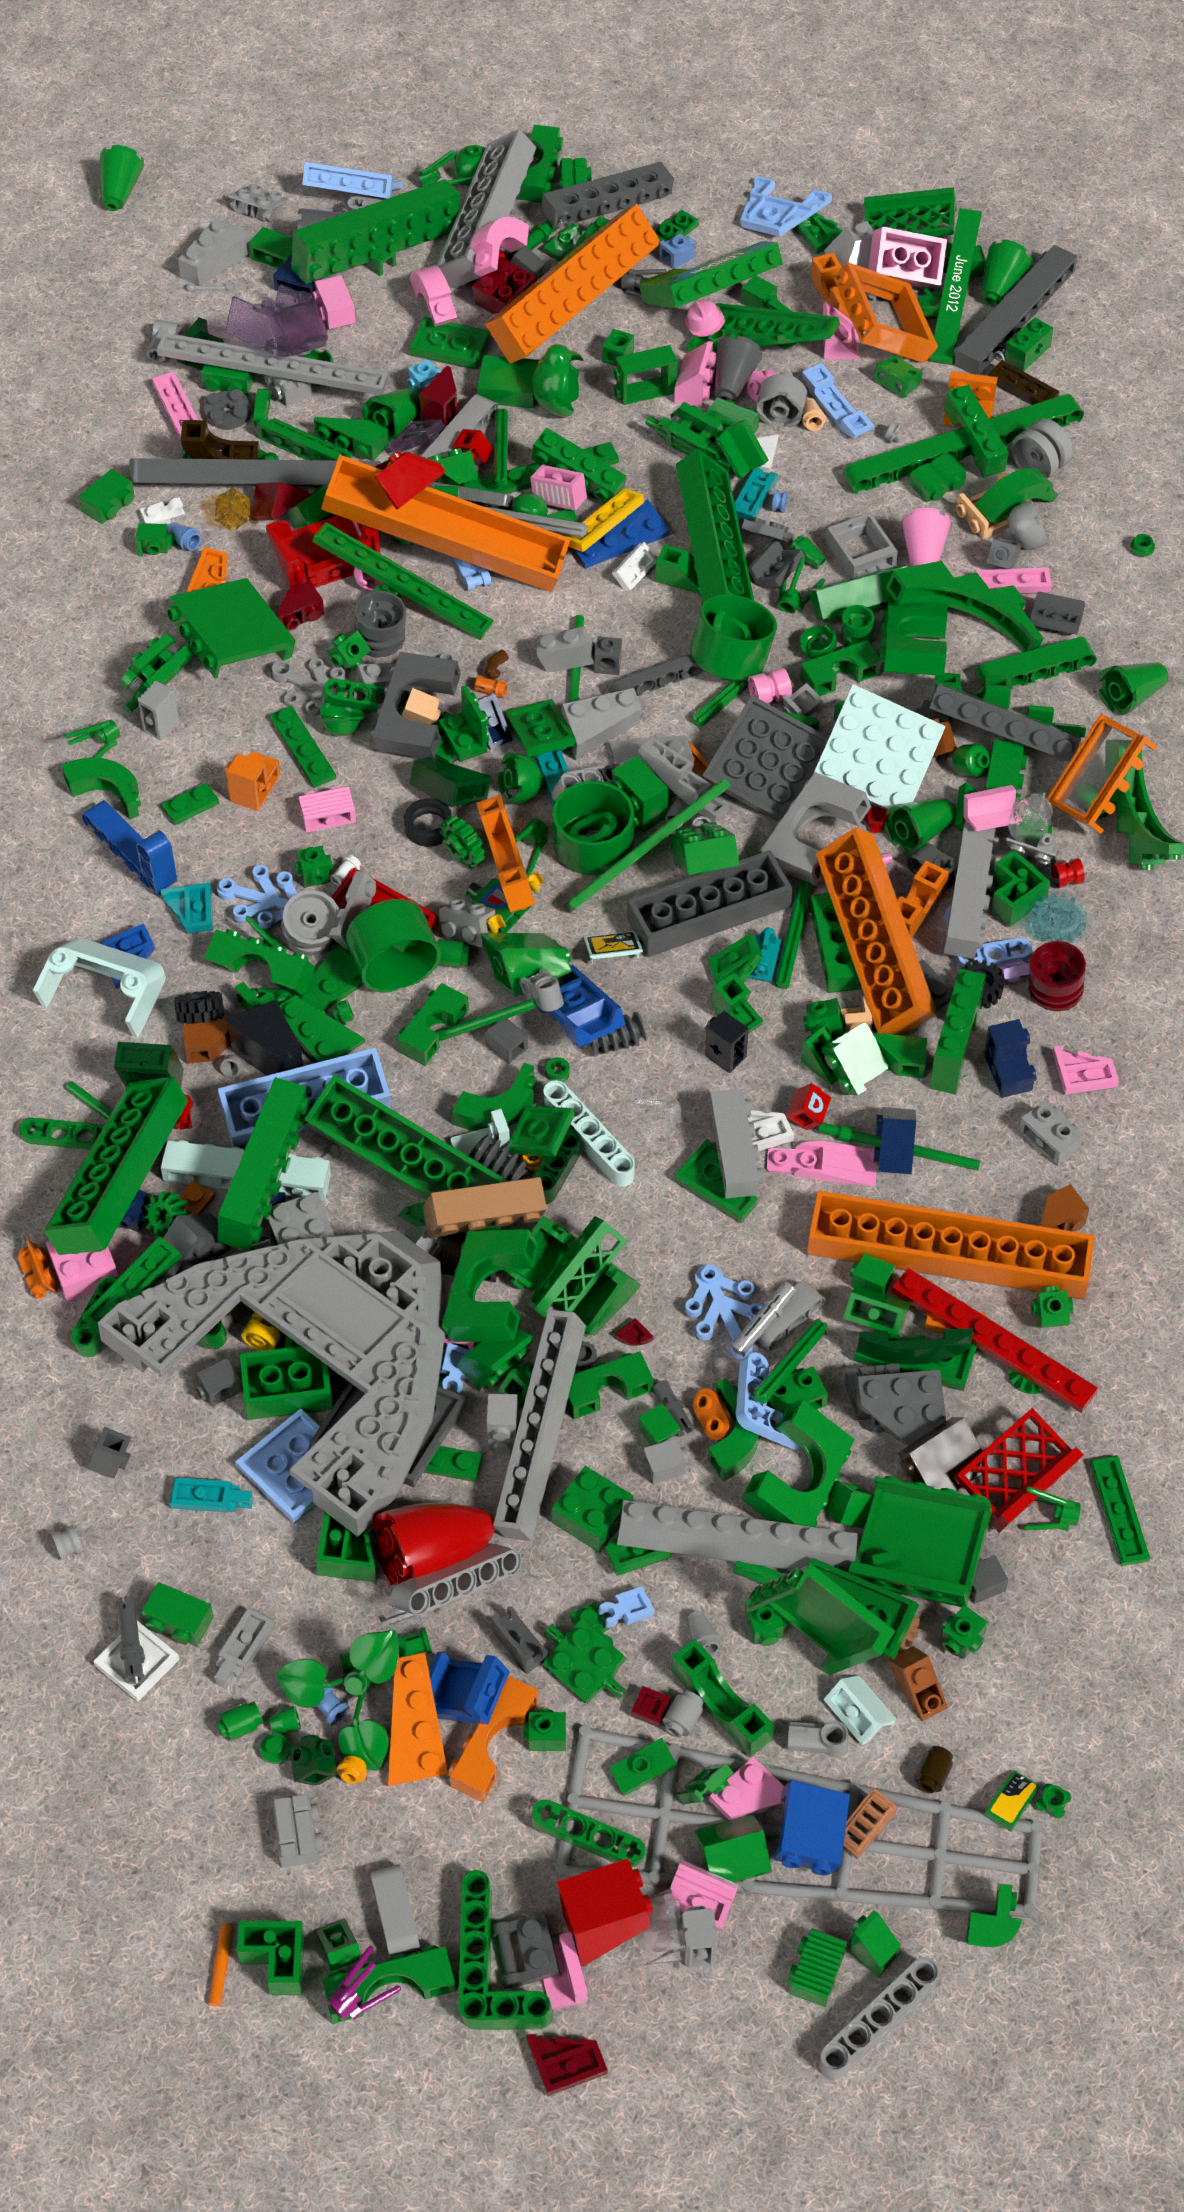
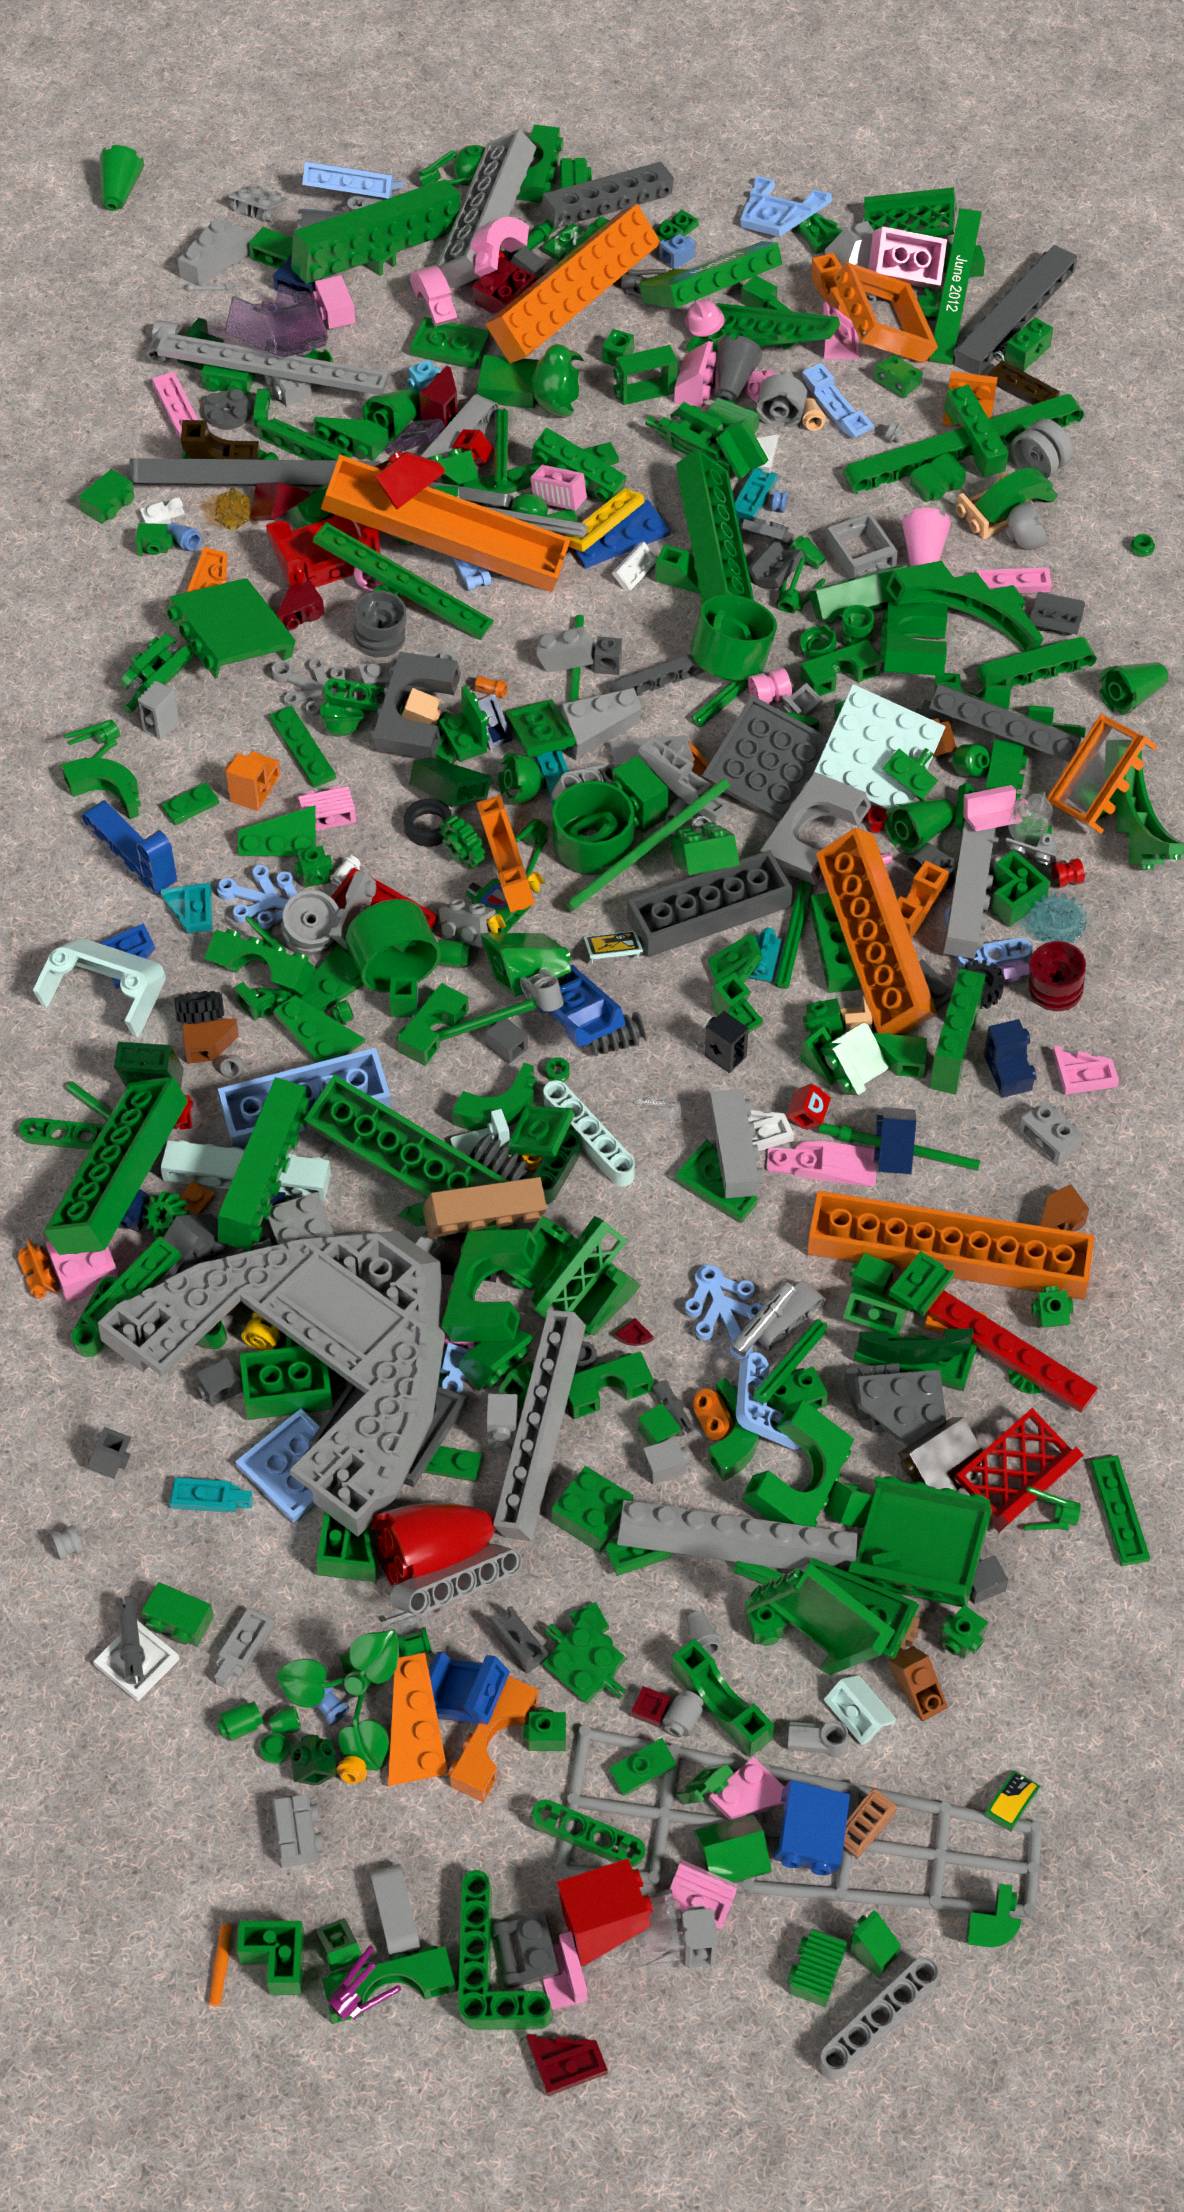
(264, 1039): black slope -> none
(279, 835): none -> green wing
(348, 650): green brick -> none
(403, 996): none -> green brick
(491, 664): reddish brown arm -> none
(629, 1606): light blue plate -> none
(911, 772): none -> green plate
(921, 1283): none -> green plate
(934, 1769): dark brown brick -> none
(1003, 268): green cone -> none
(1004, 552): dark grey brick -> none
(1053, 1792): green plate -> none

